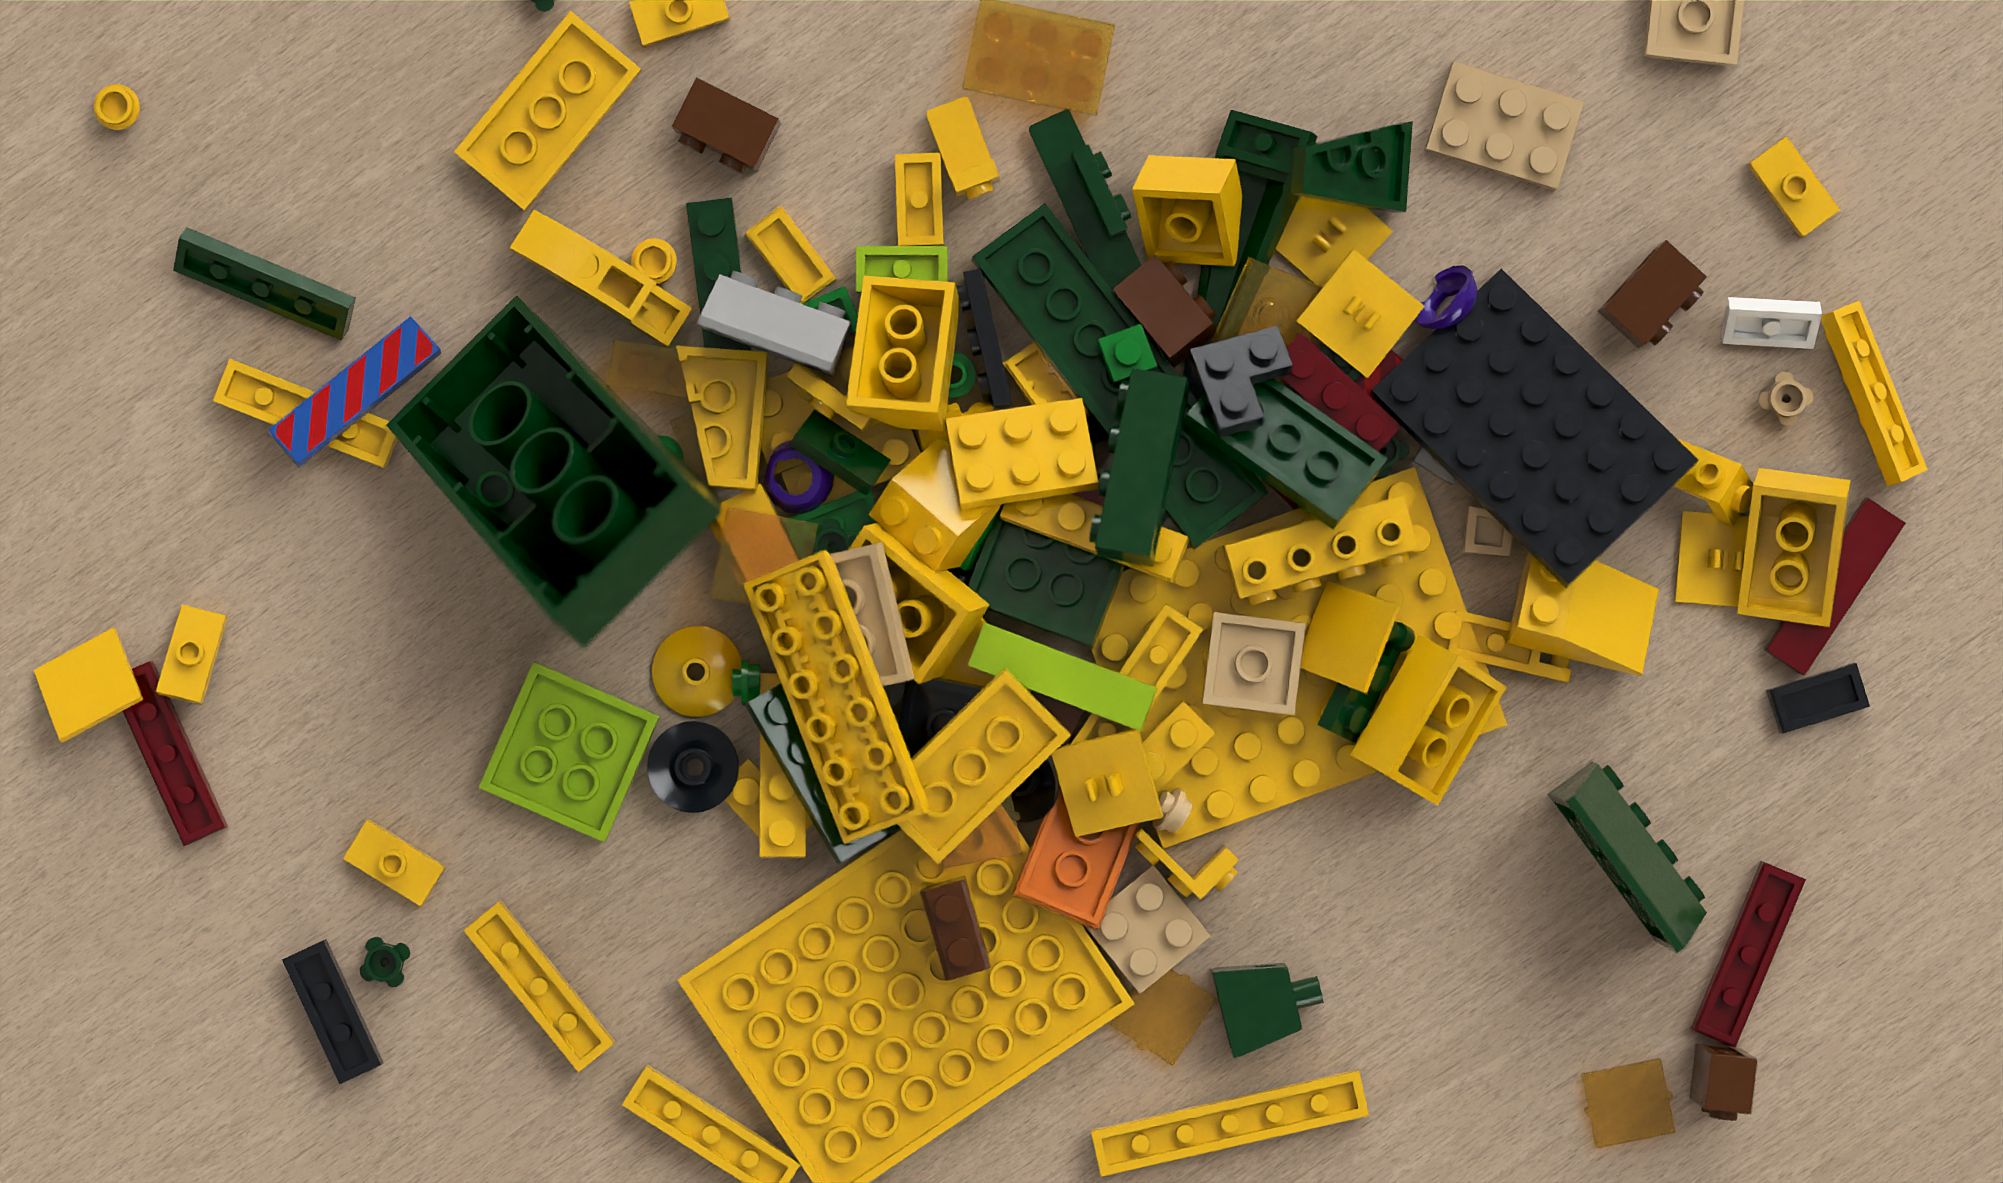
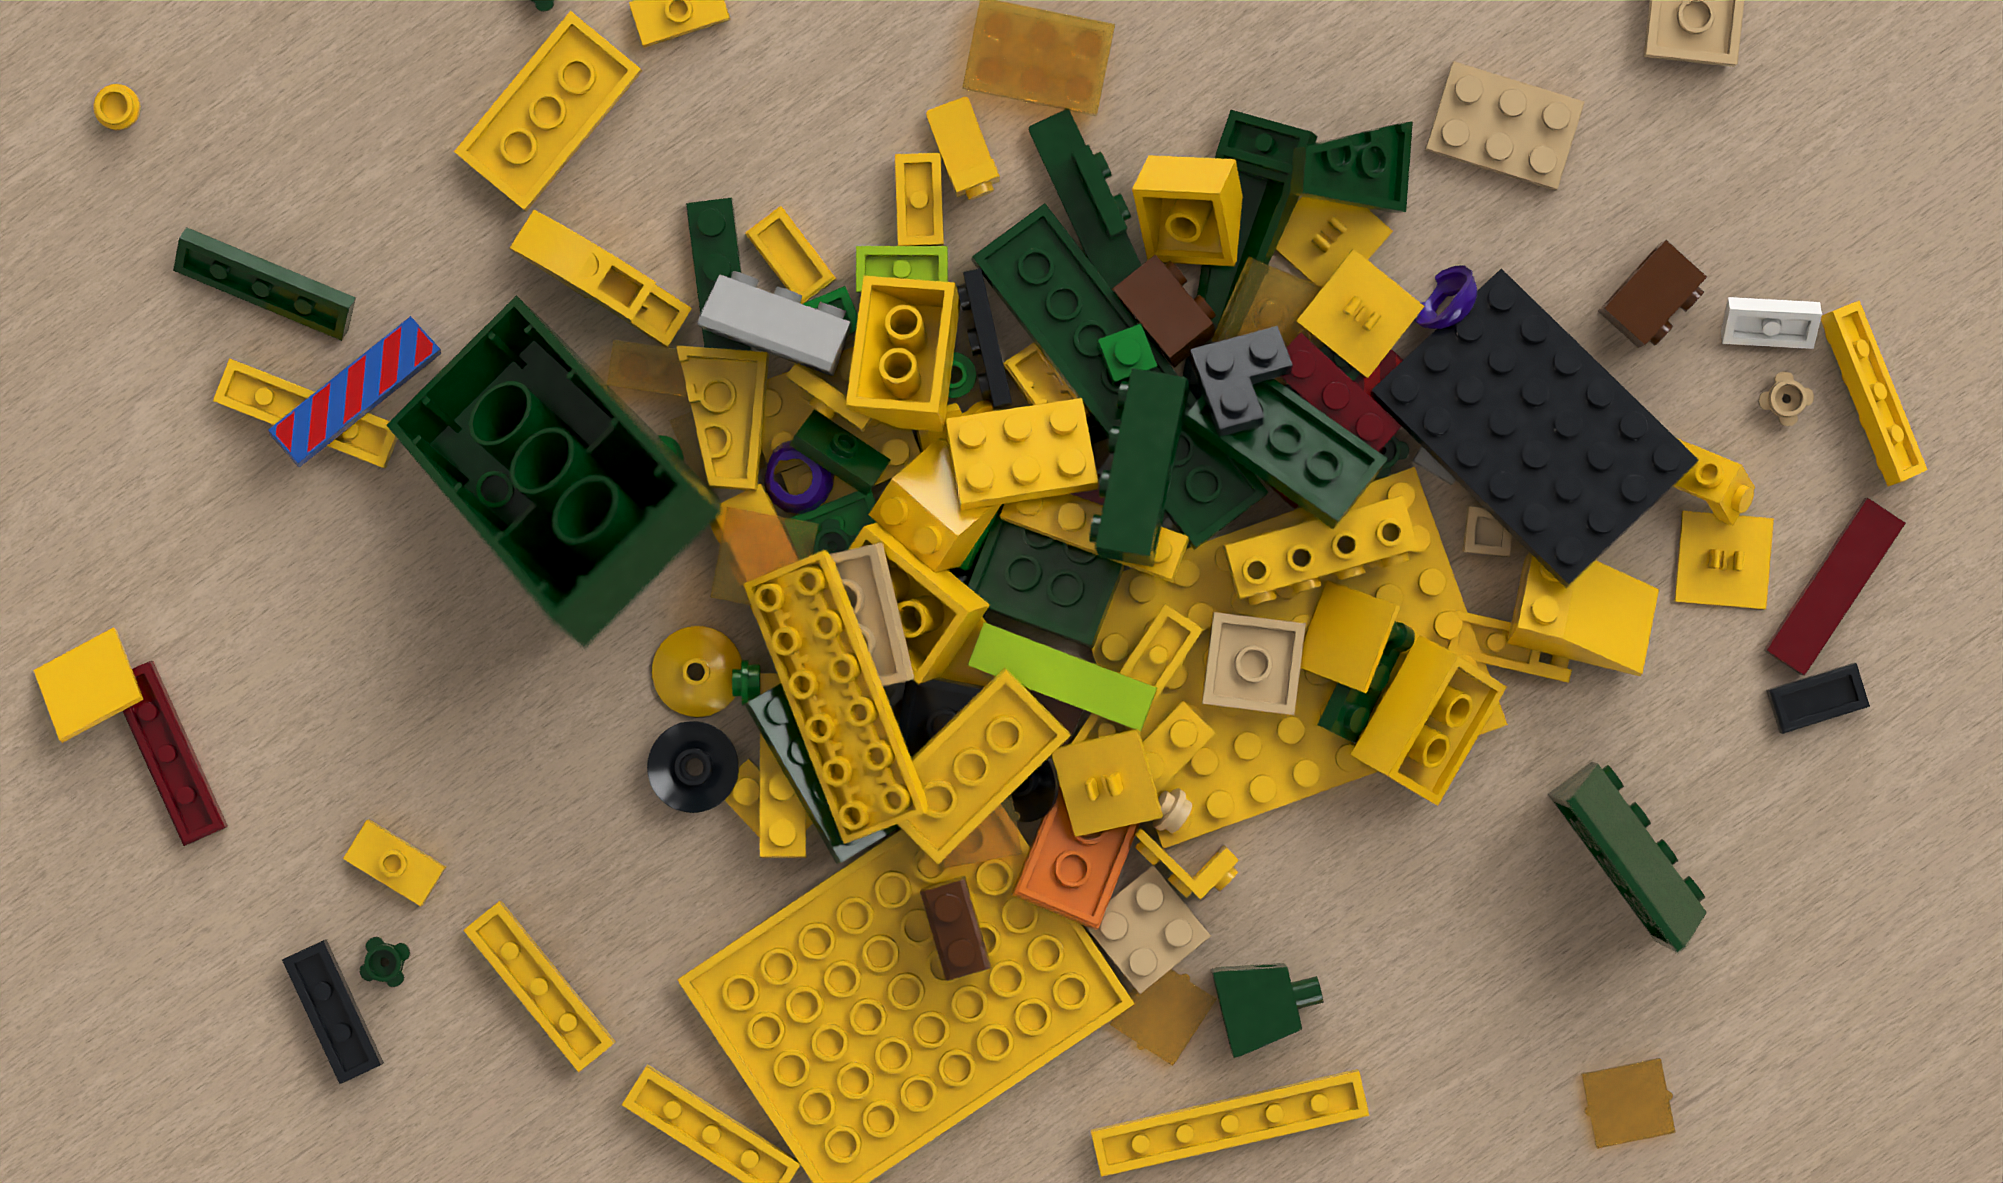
(192, 654): yellow plate -> none
(569, 751): lime plate -> none
(655, 259): yellow plate -> none
(725, 126): reddish brown brick -> none
(1723, 1081): reddish brown brick -> none
(1748, 954): dark red tile -> none
(1793, 187): yellow plate -> none
(1793, 546): yellow slope -> none

